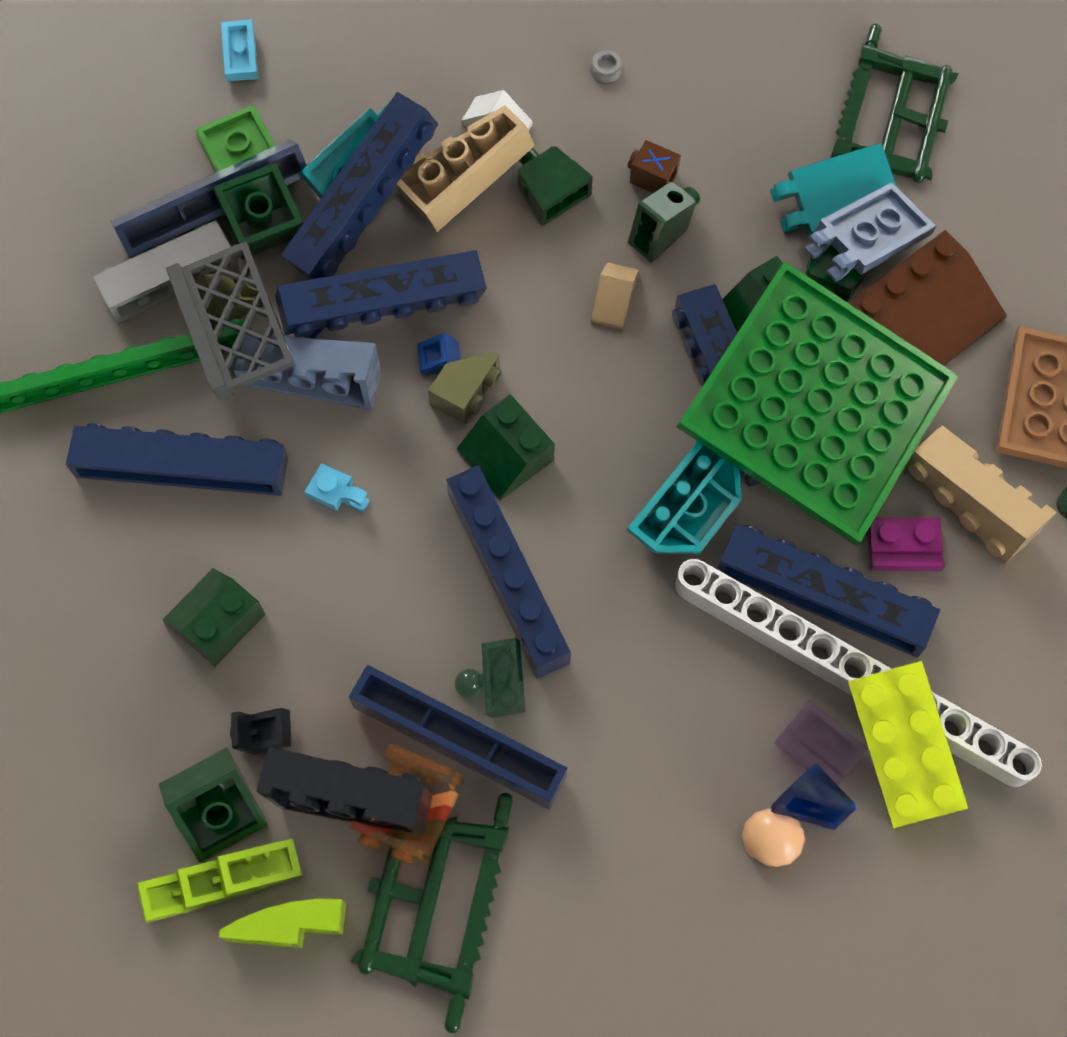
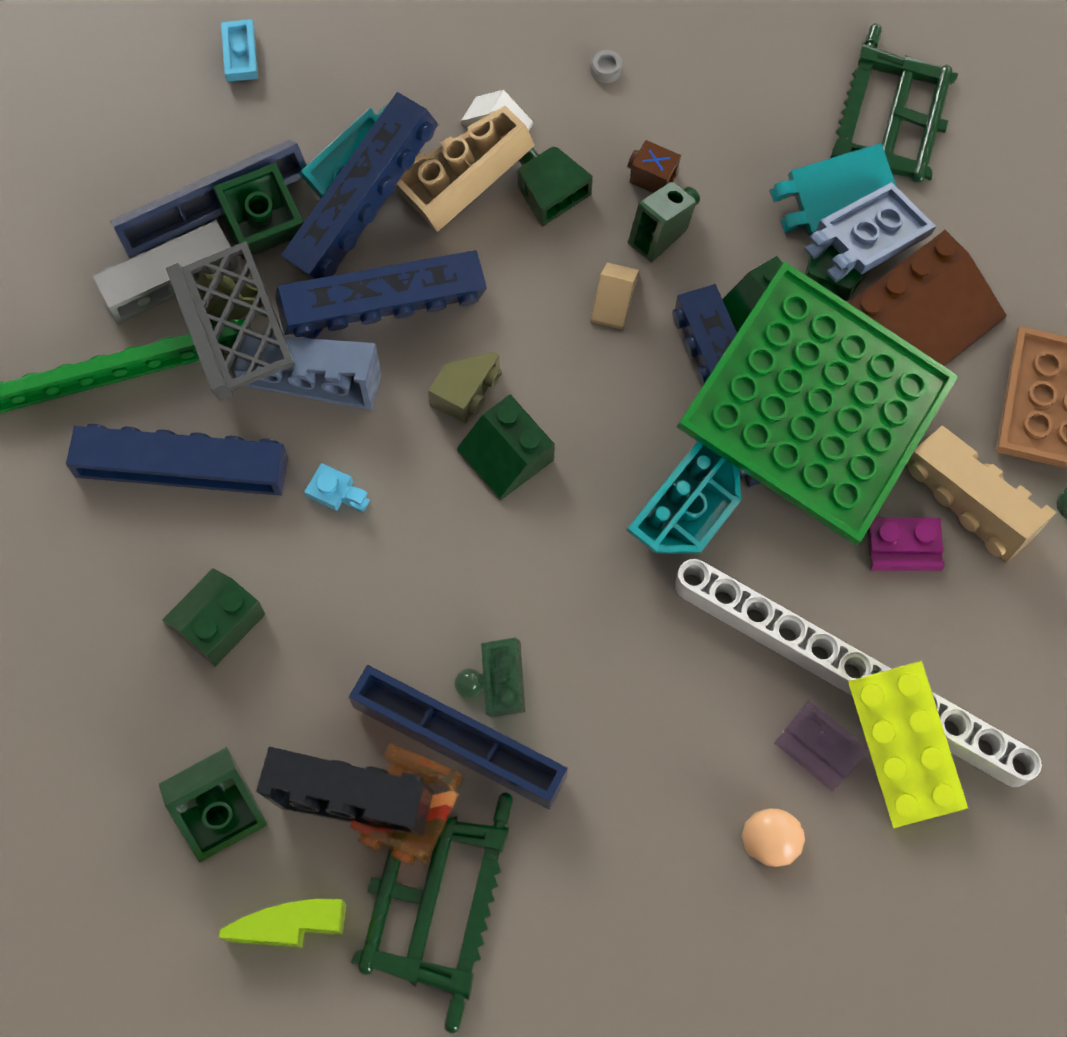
(218, 880): lime slope -> none
(234, 138): bright green tile -> none
(260, 730): black bracket -> none
(437, 352): blue slope -> none
(508, 572): dark blue brick -> none
(815, 800): clear blue slope -> none
(829, 590): dark blue brick -> none

